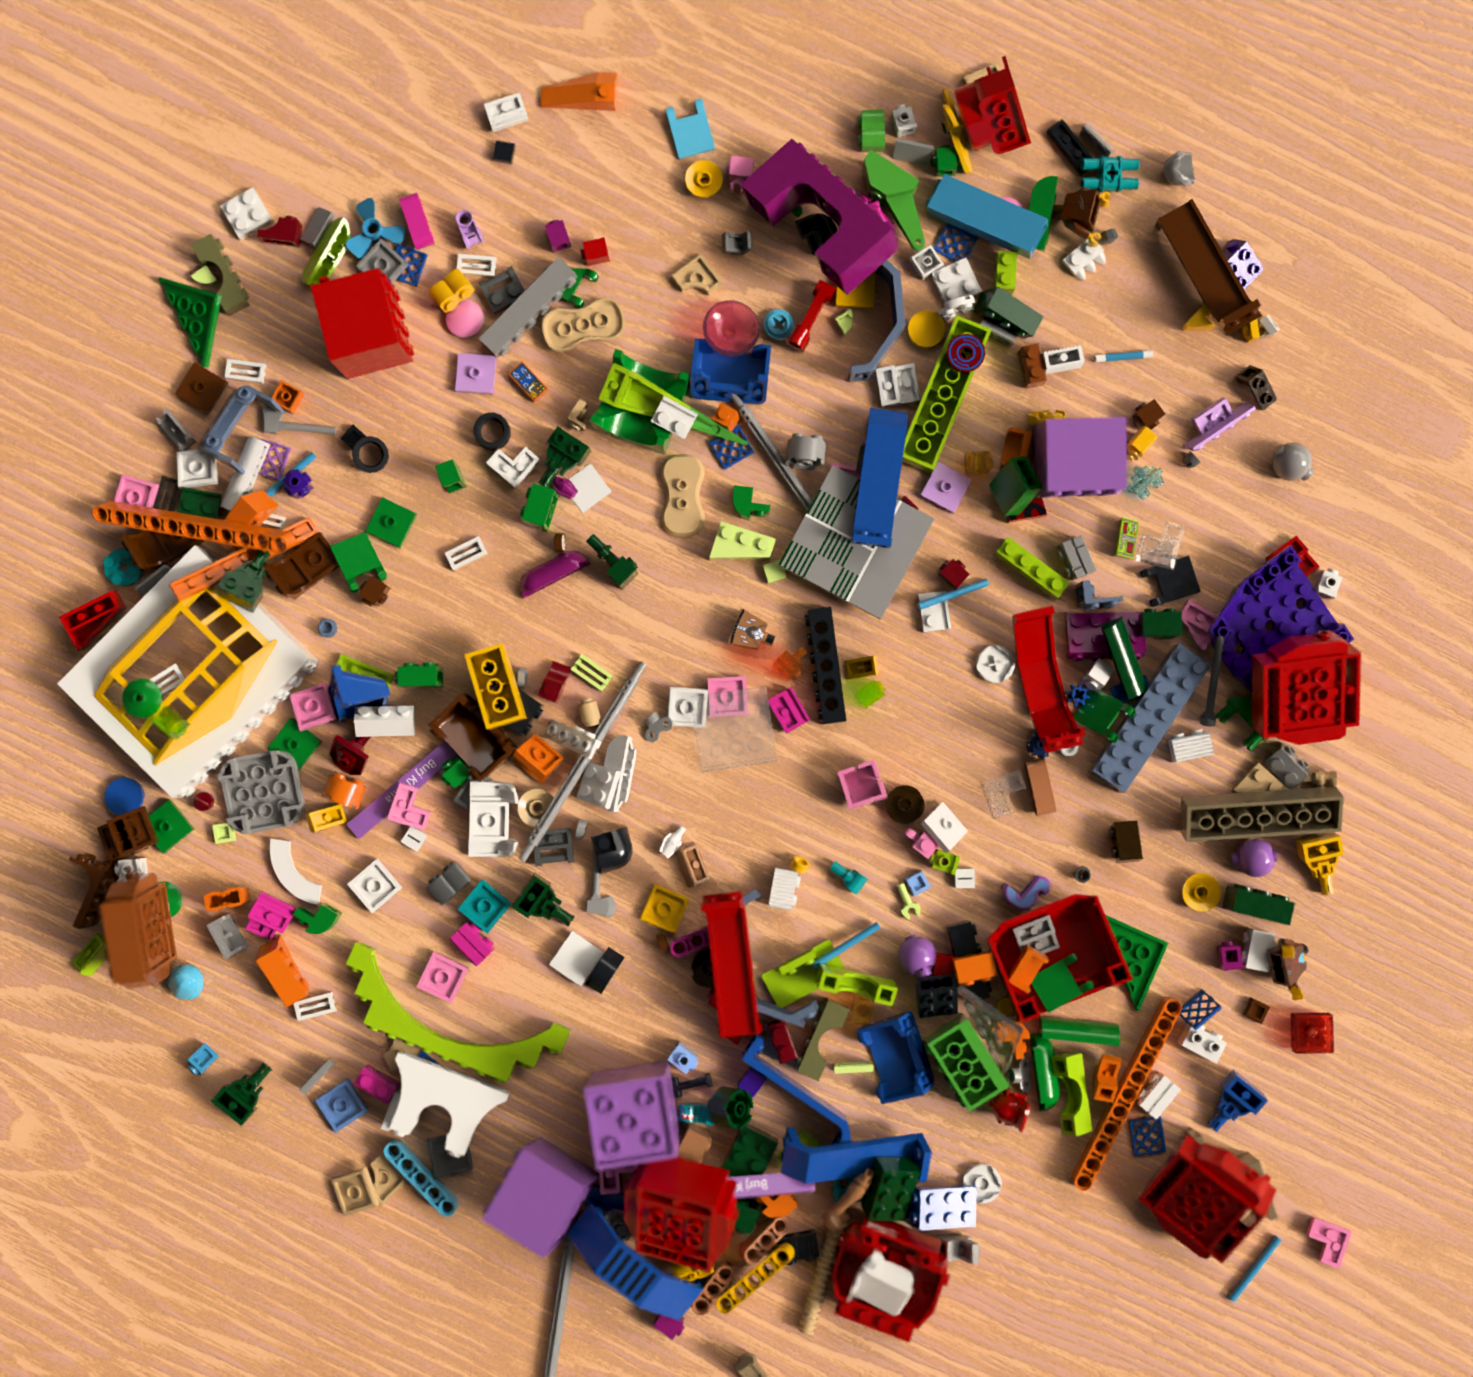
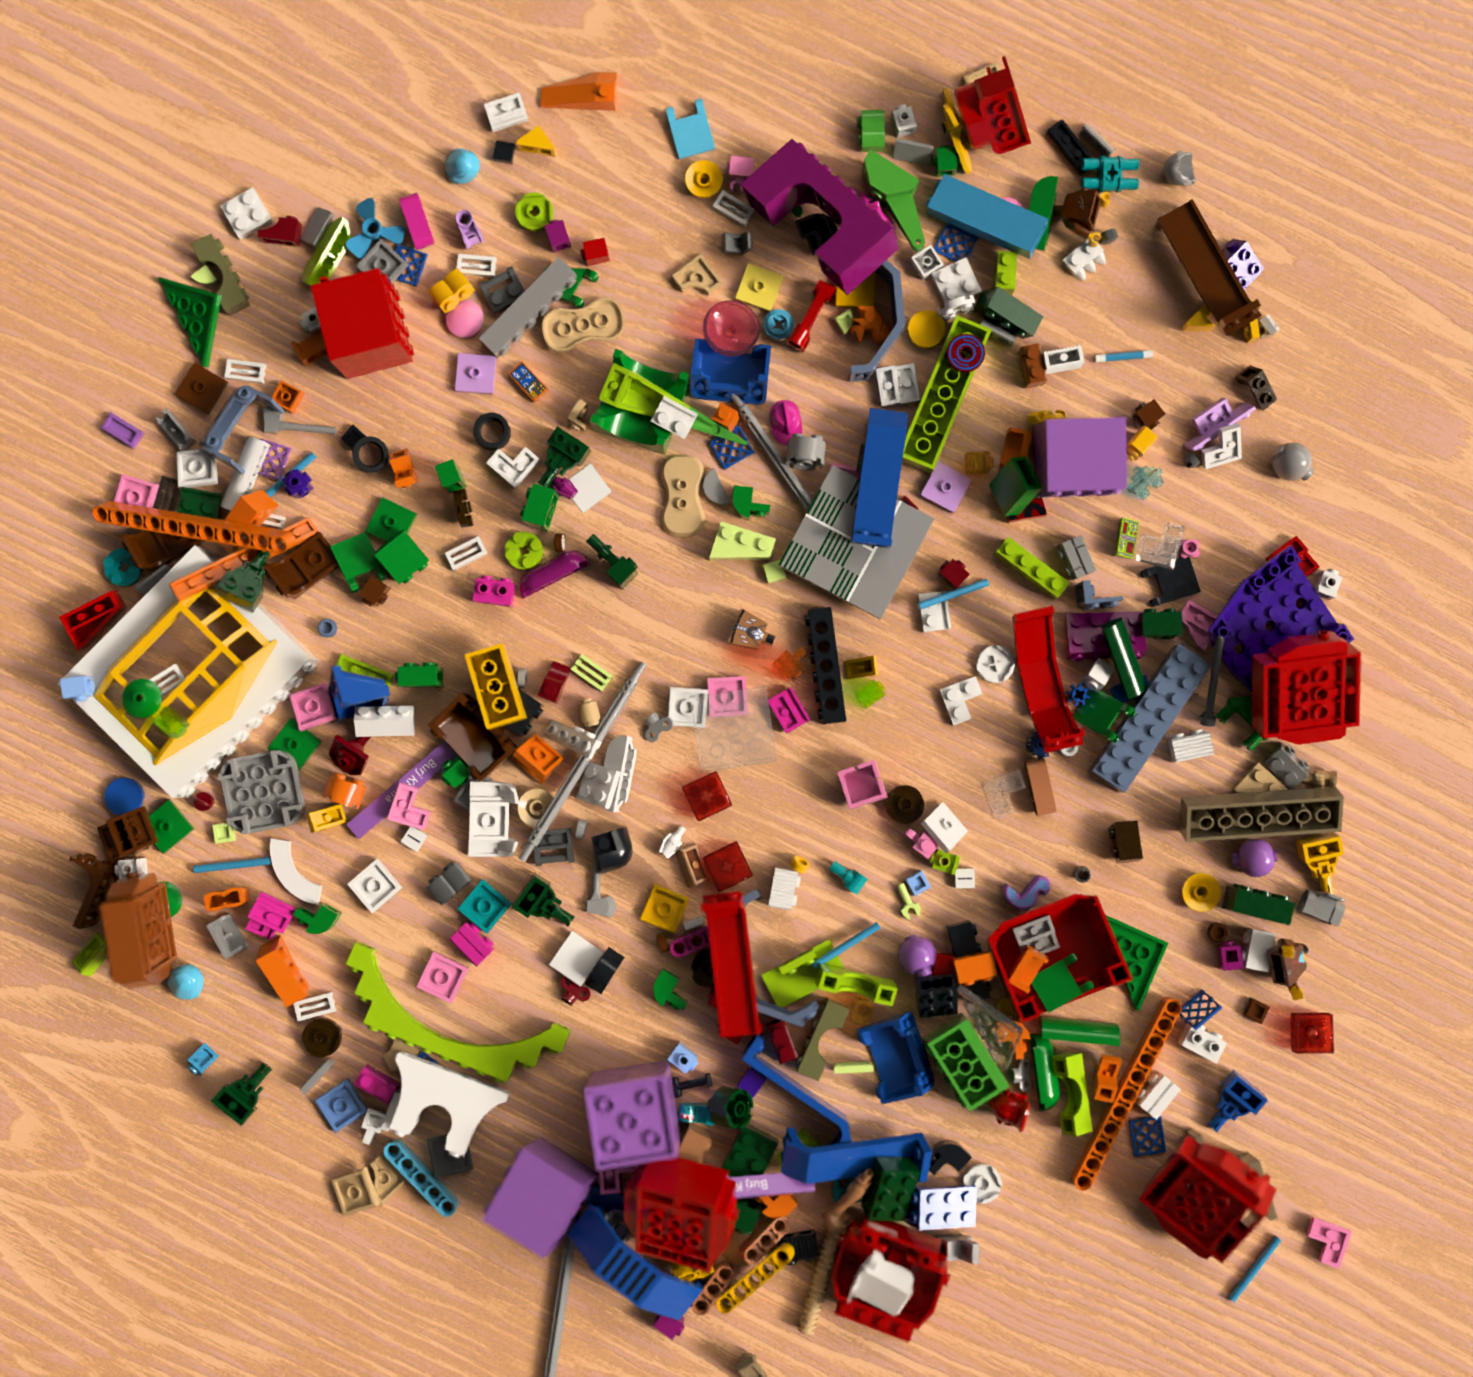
(77, 688): none -> light blue brick
(122, 430): none -> medium lavender tile
(232, 865): none -> dark azure bar
(308, 325): none -> white brick
(311, 348): none -> orange panel
(332, 1032): none -> dark brown plate
(372, 1122): none -> white plate
(401, 557): none -> green brick
(403, 468): none -> orange brick
(462, 166): none -> medium azure hair
(463, 507): none -> dark brown plate
(493, 591): none -> dark pink brick
(526, 205): none -> lime plate
(534, 547): none -> lime plate
(536, 142): none -> yellow slope
(573, 992): none -> dark red piece
(663, 990): none -> green brick
(692, 923): none -> white tile
(712, 784): none -> clear red brick
(714, 489): none -> light grey tile
(722, 878): none -> clear red brick
(750, 210): none -> white tile
(759, 287): none -> light yellow plate
(785, 420): none -> dark pink piece
(872, 321): none -> orange animal
(951, 1152): none -> black brick
(955, 696): none -> white plate
(1193, 544): none -> bright pink plate
(1217, 932): none -> reddish brown tile
(1227, 451): none -> white plate
(1322, 906): none -> light grey piece

